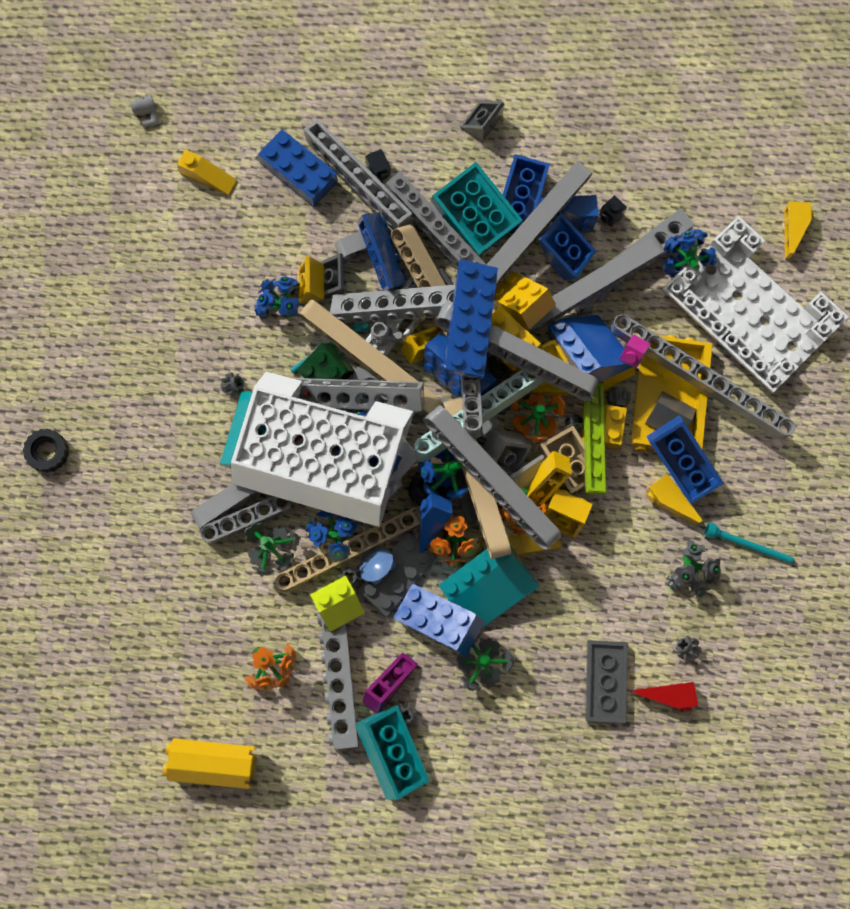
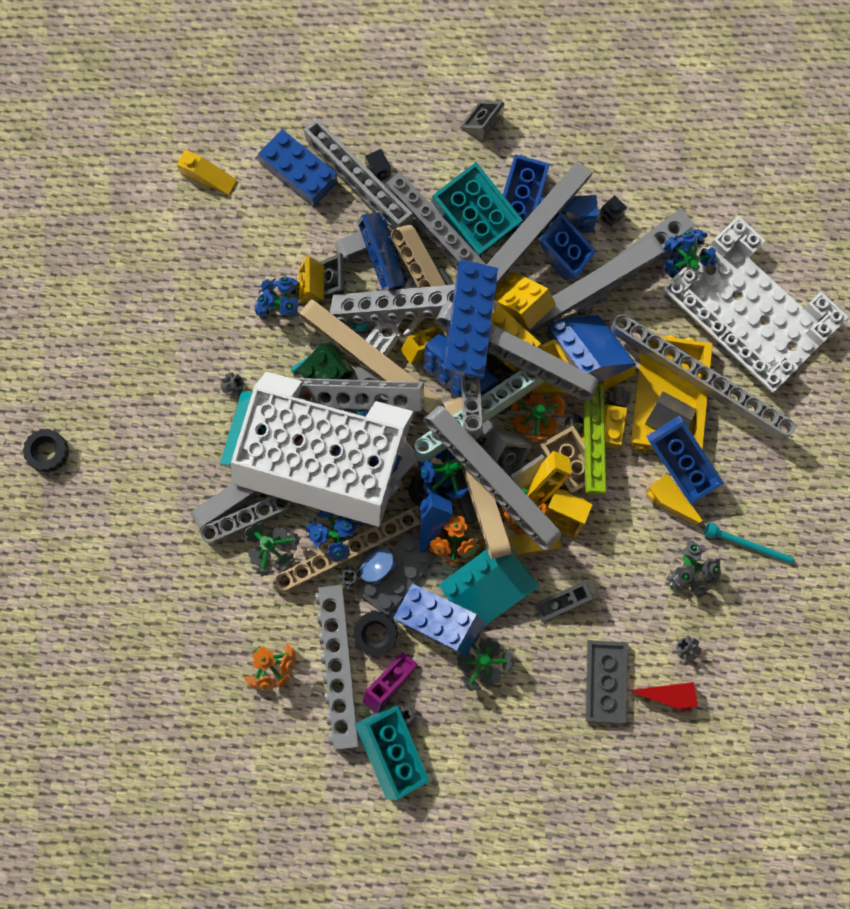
(144, 106): light grey piece -> none
(210, 763): yellow brick -> none
(337, 603): neon yellow slope -> none
(375, 648): none -> black tyre
(381, 336): light grey piece -> none
(566, 600): none -> dark grey slope
(634, 351): dark pink brick -> none
(796, 220): yellow slope -> none

